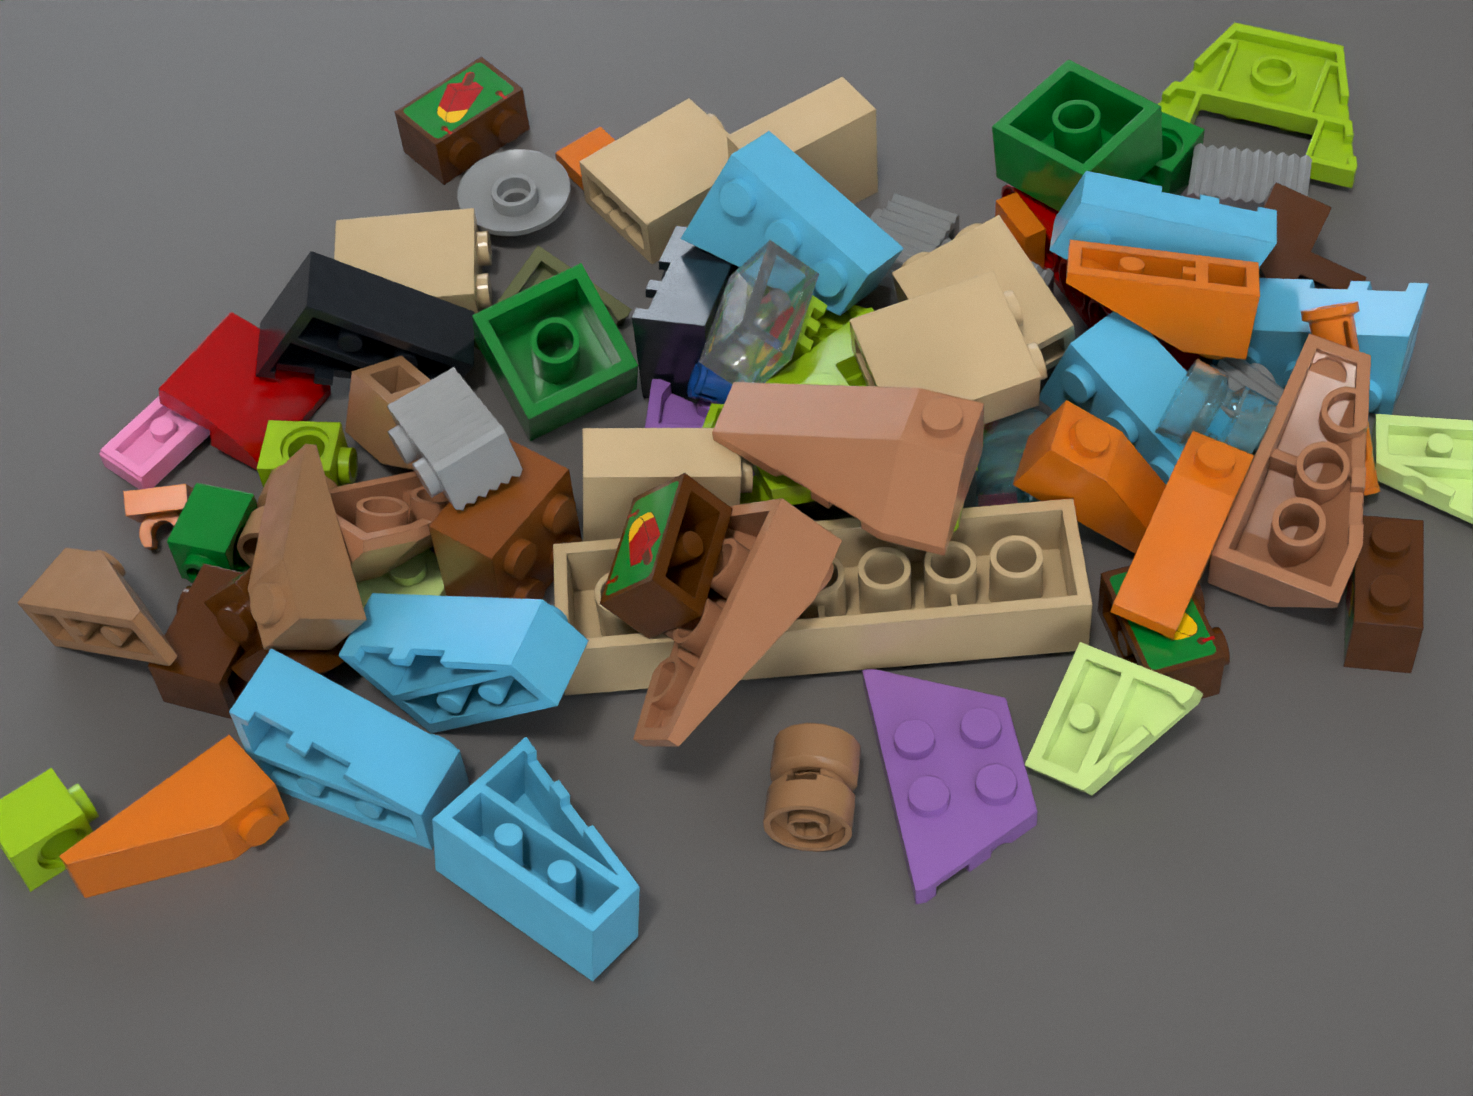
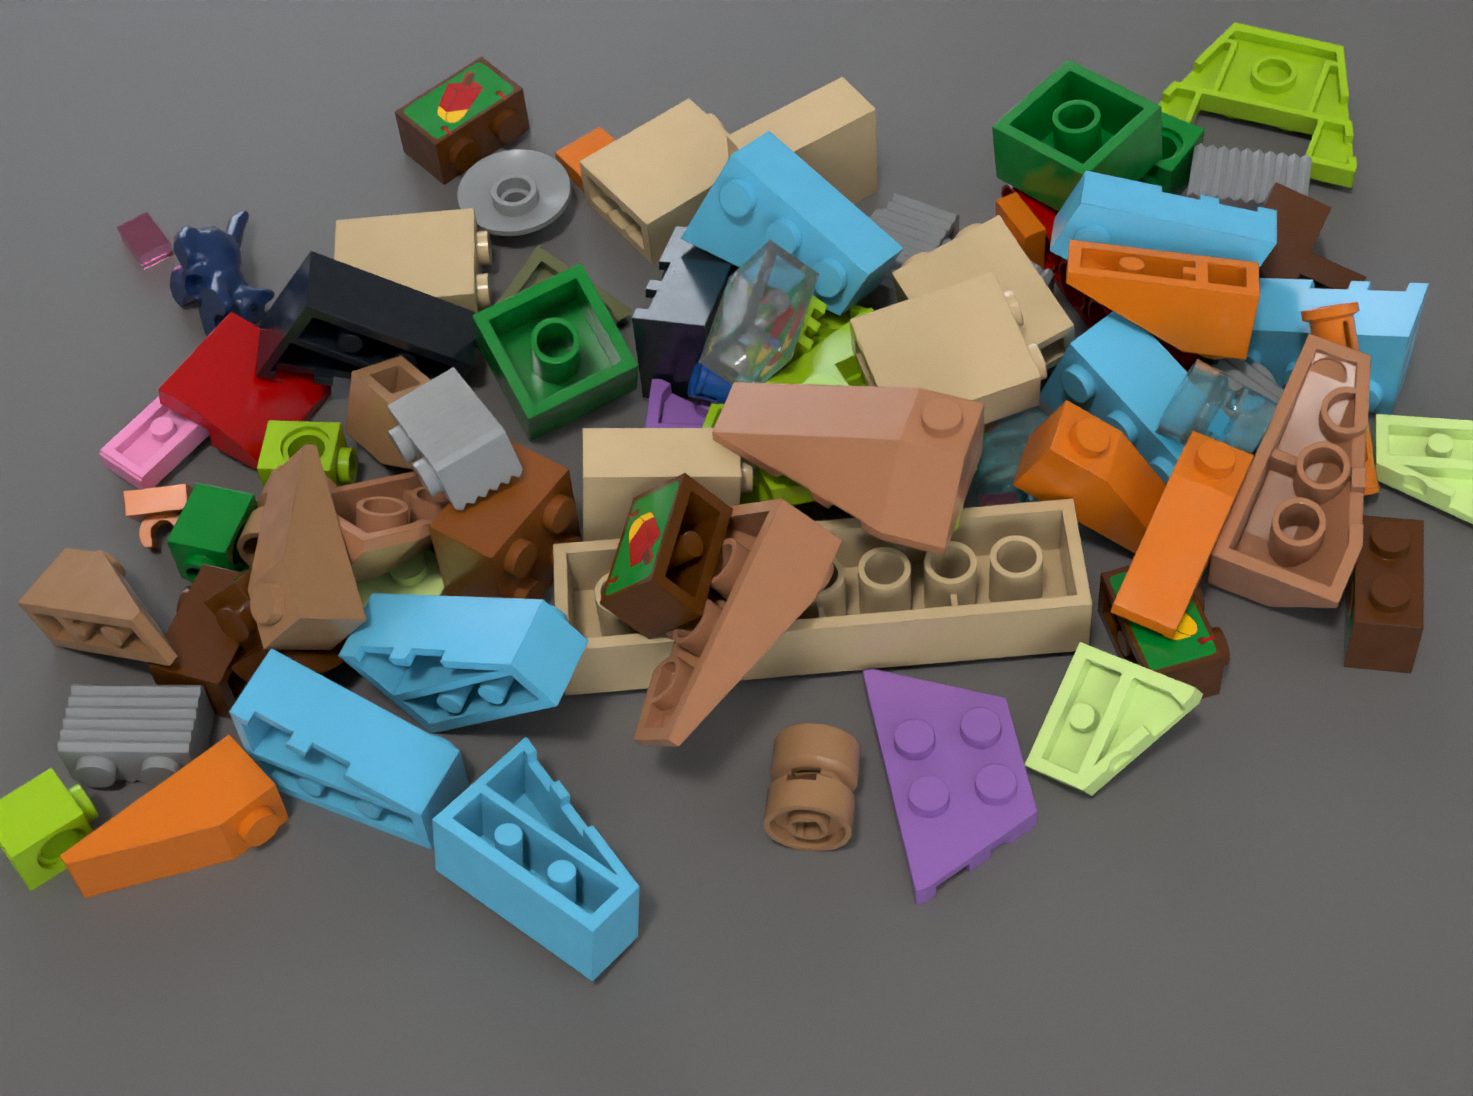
(133, 732): none -> light grey brick
(145, 240): none -> clear pink piece
(213, 274): none -> dark blue animal

